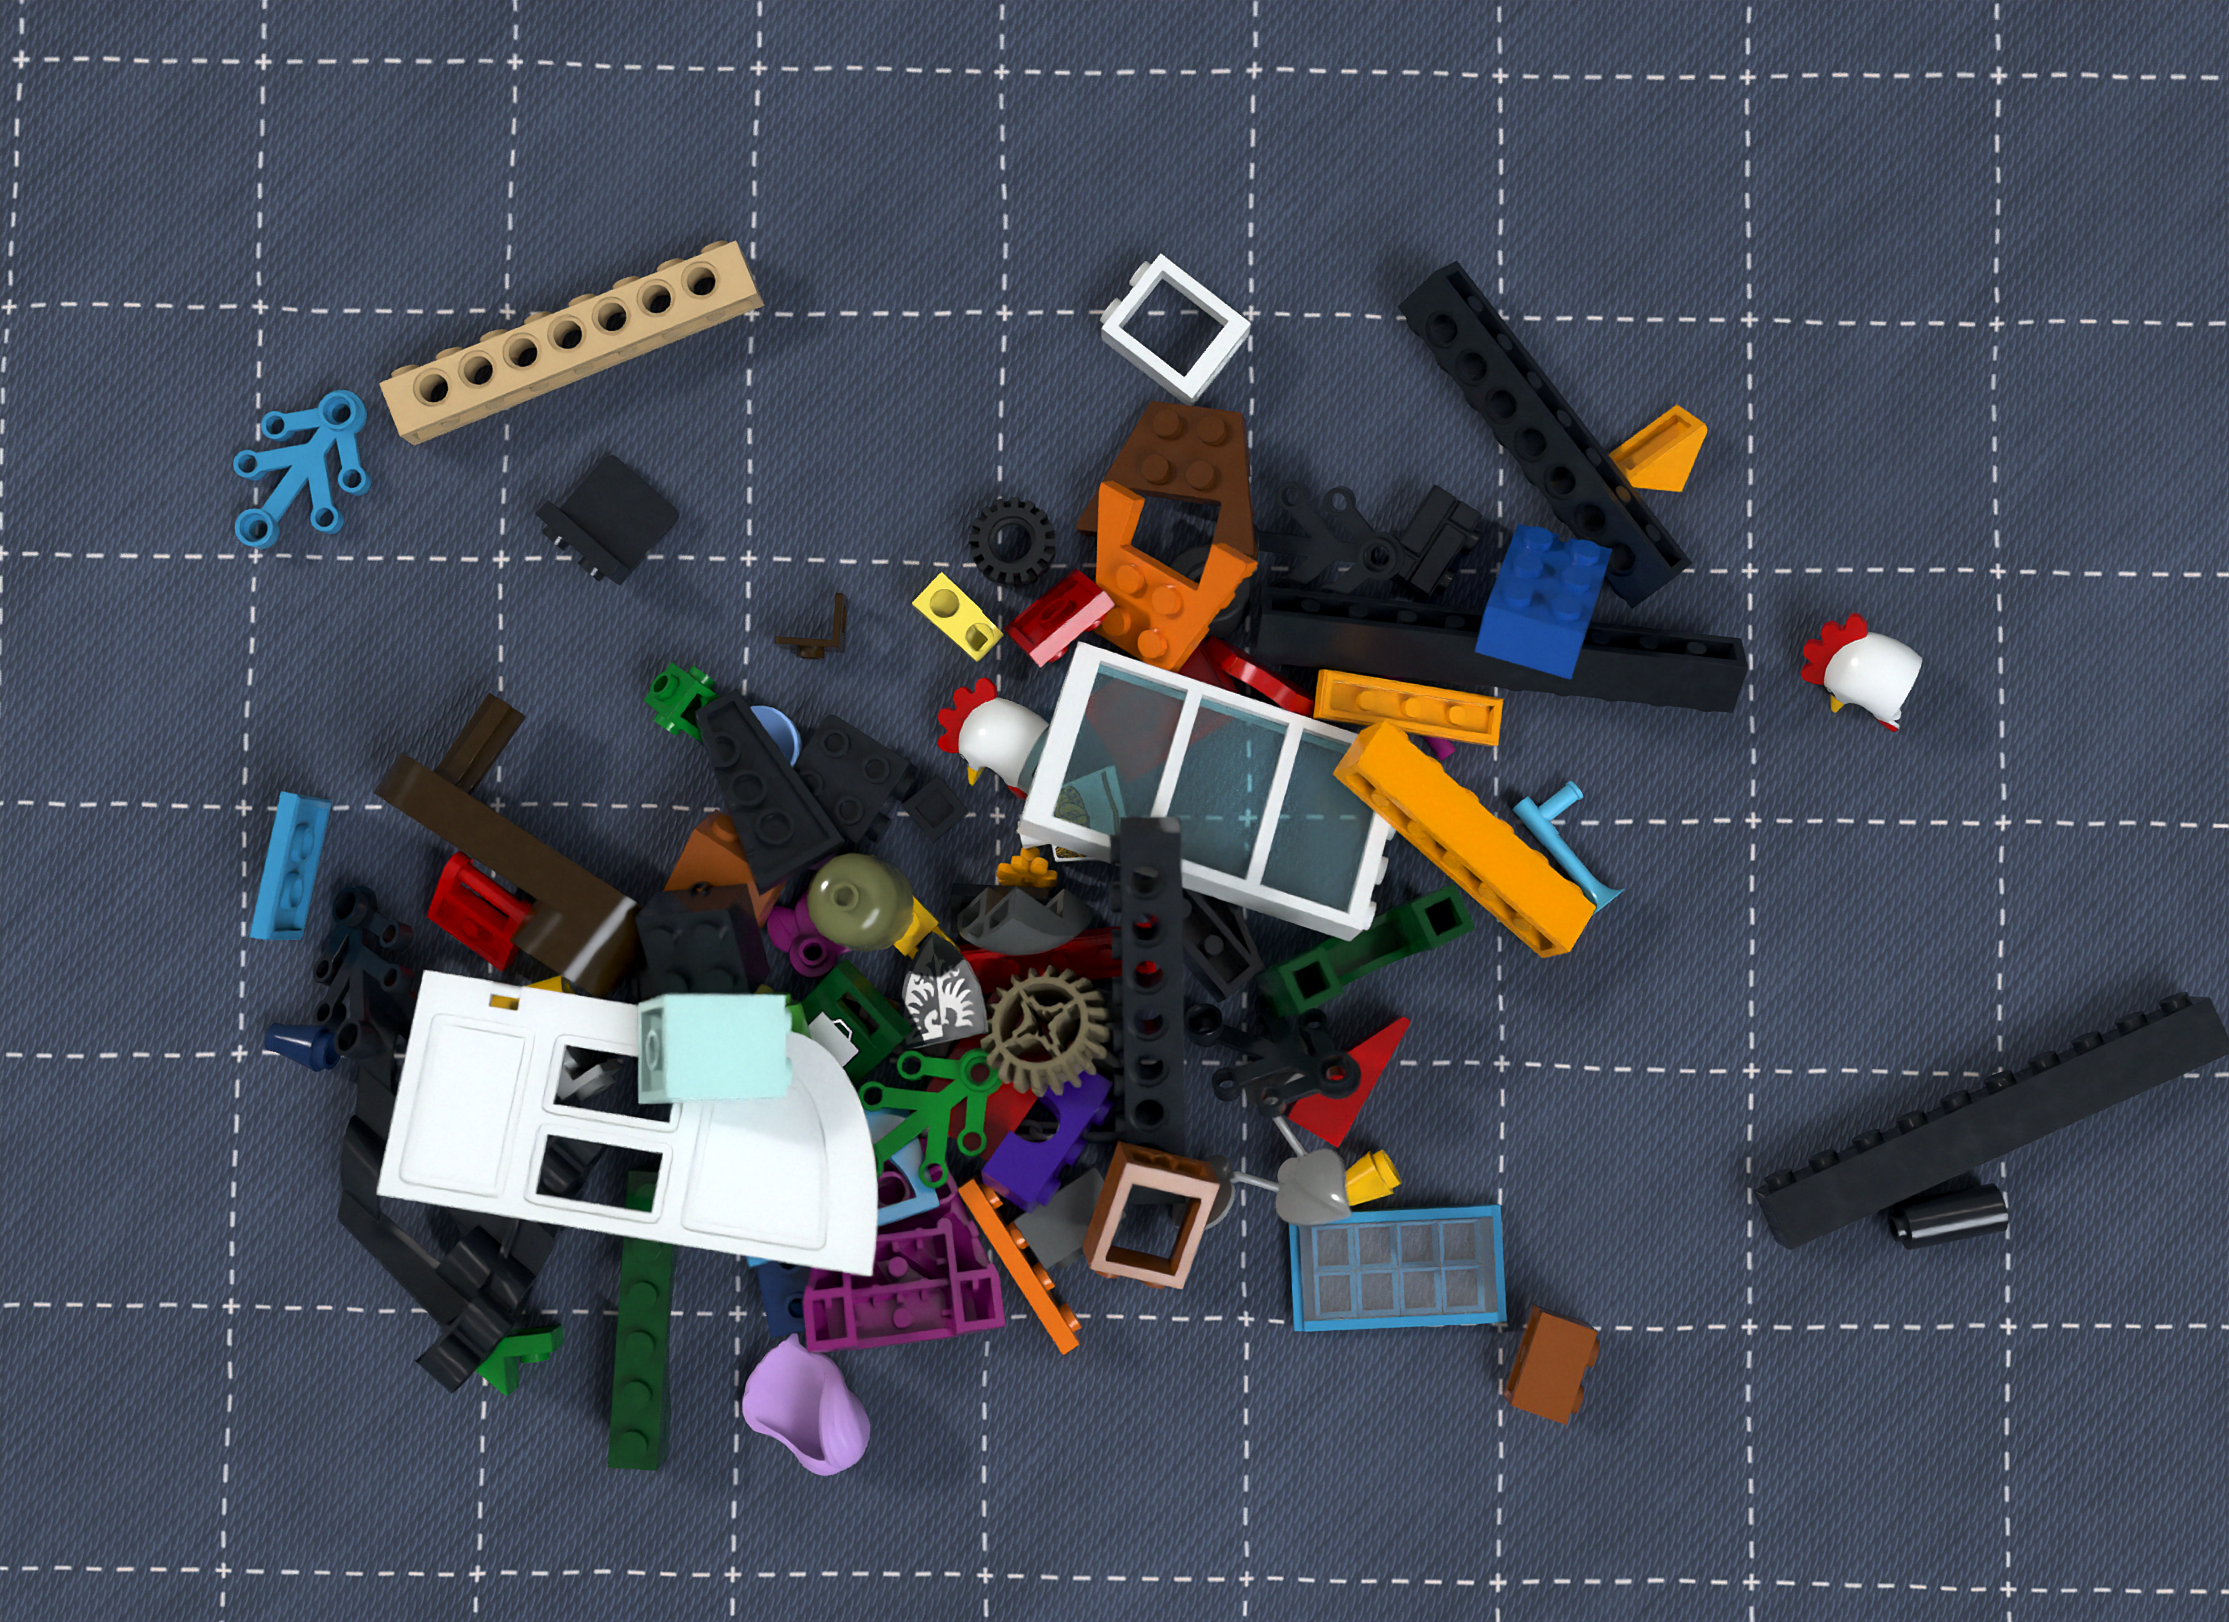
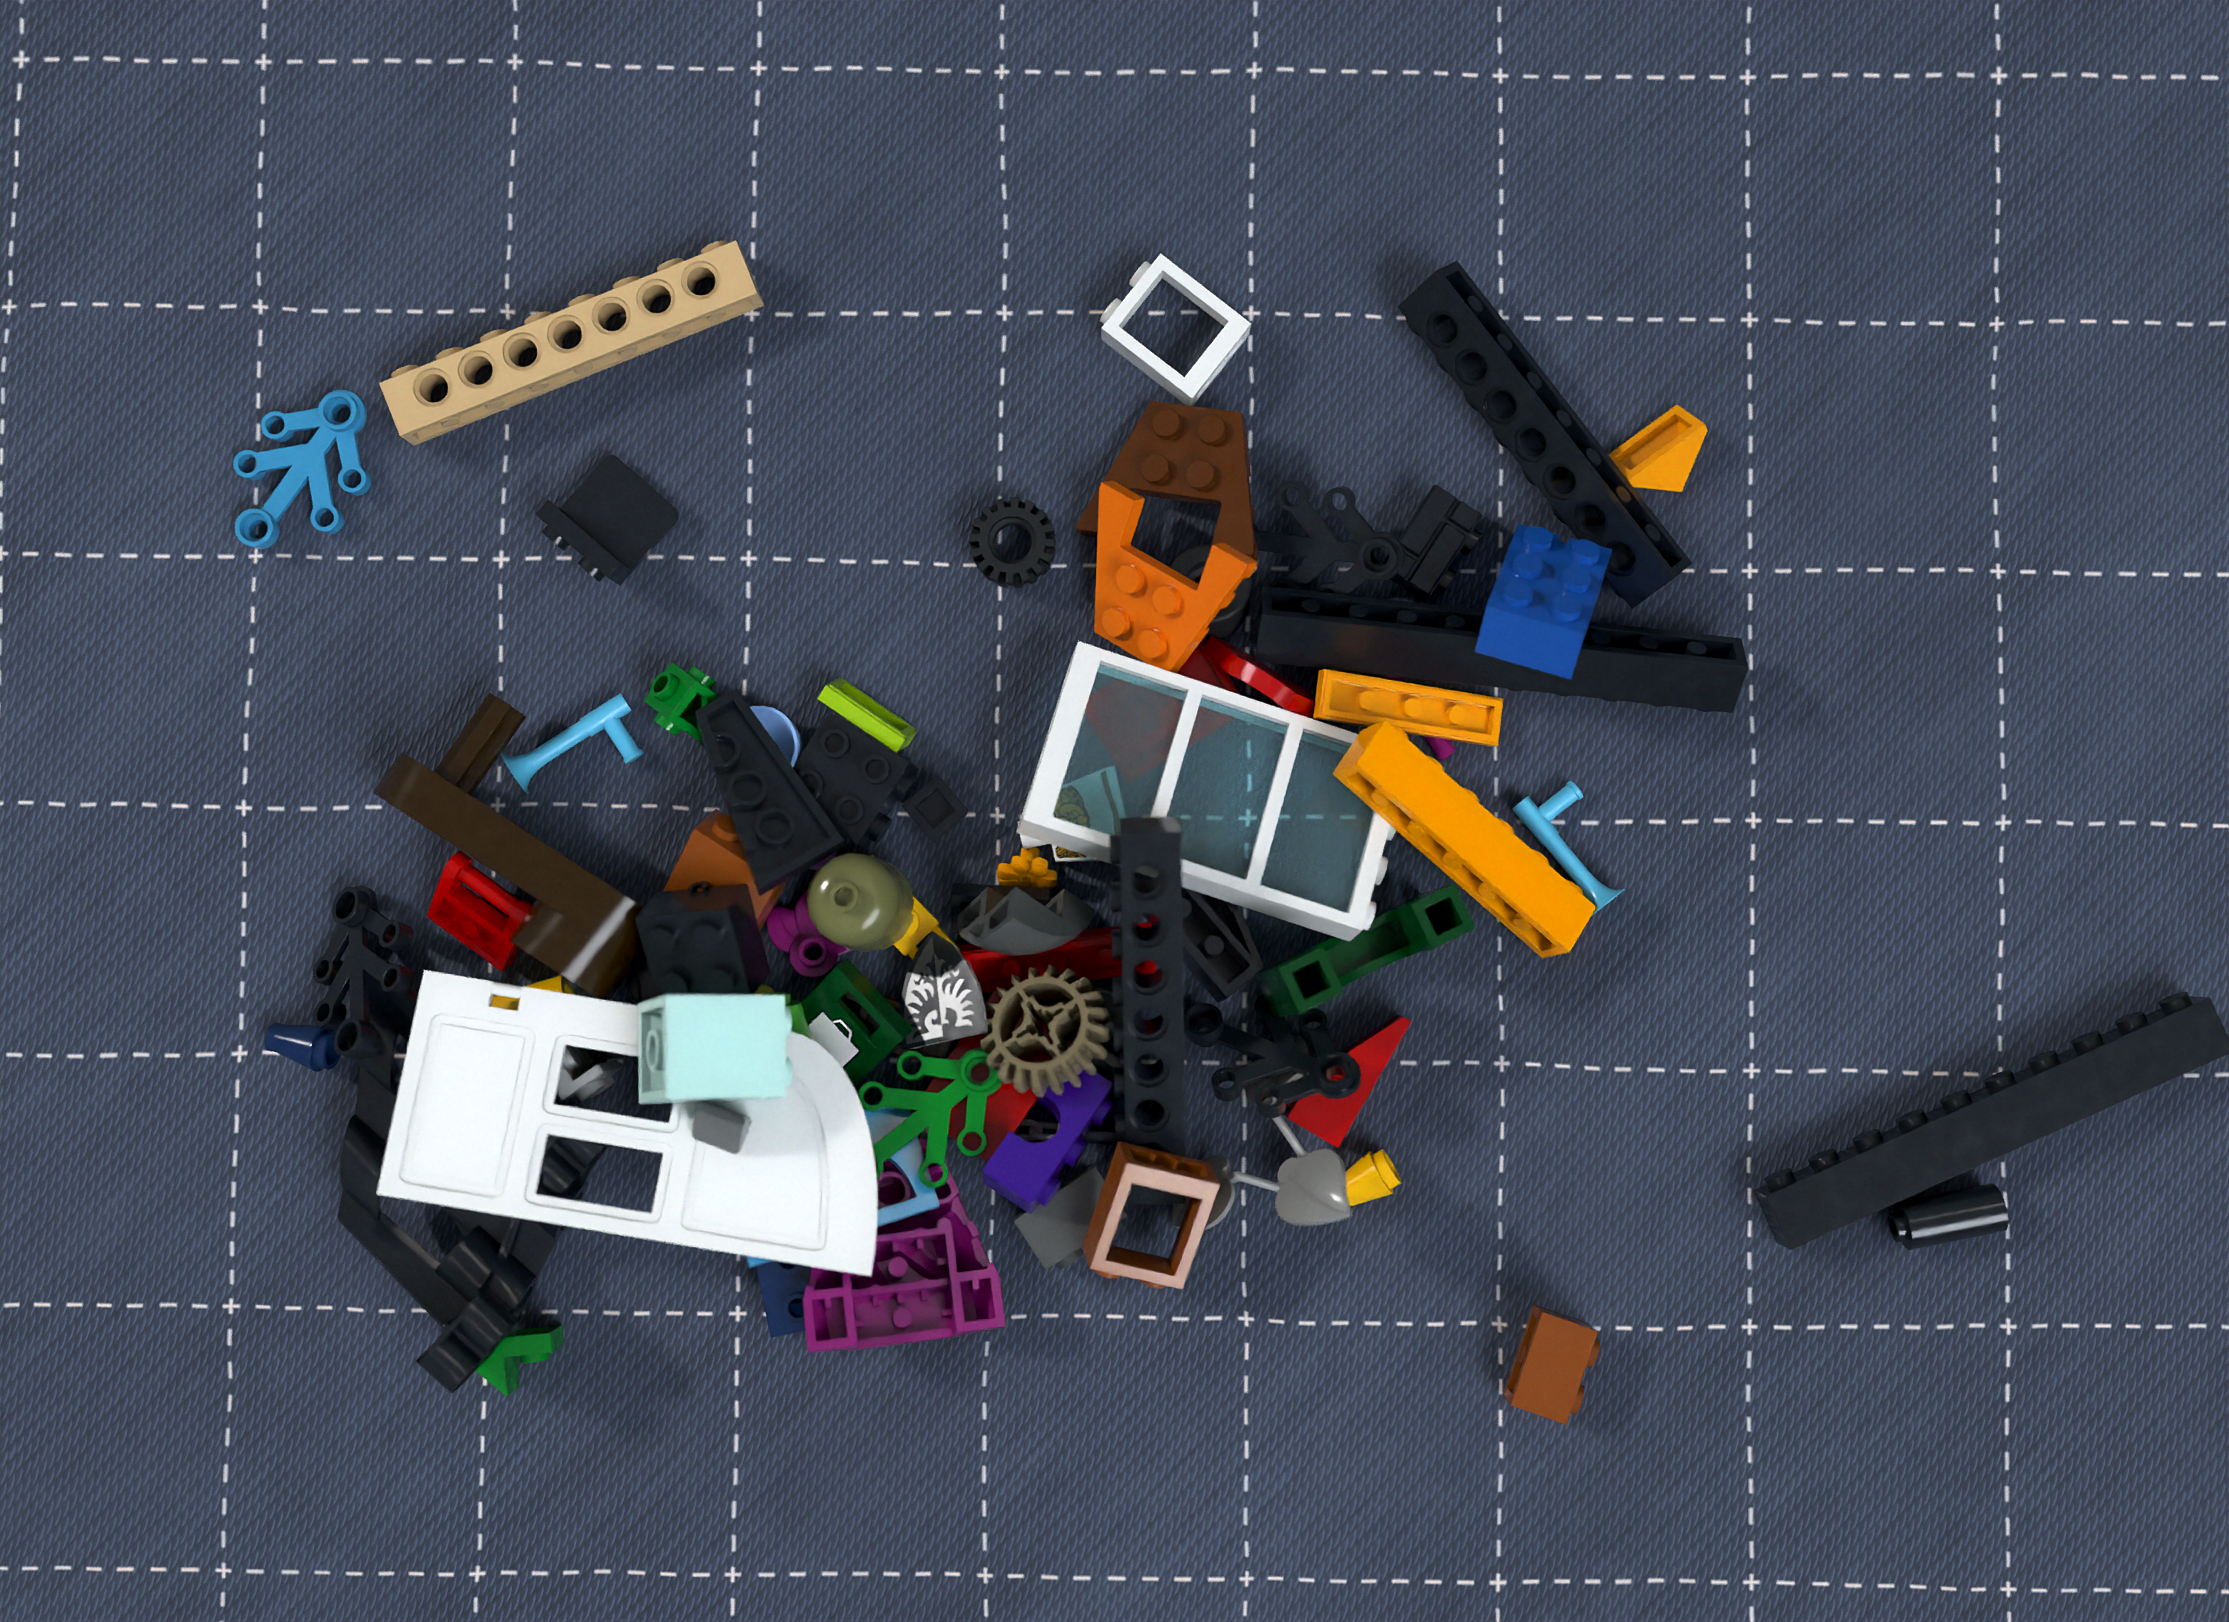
(290, 867): dark azure tile -> none
(603, 717): none -> medium azure piece
(642, 1344): dark green arch -> none
(720, 1127): none -> dark grey slope
(807, 1408): lavender piece -> none
(816, 648): dark brown bracket -> none
(867, 714): none -> lime tile
(957, 617): light yellow leg -> none
(994, 735): white piece -> none
(1032, 1279): orange plate -> none
(1059, 617): red plate -> none
(1399, 1269): clear piece -> none
(1862, 668): white piece -> none

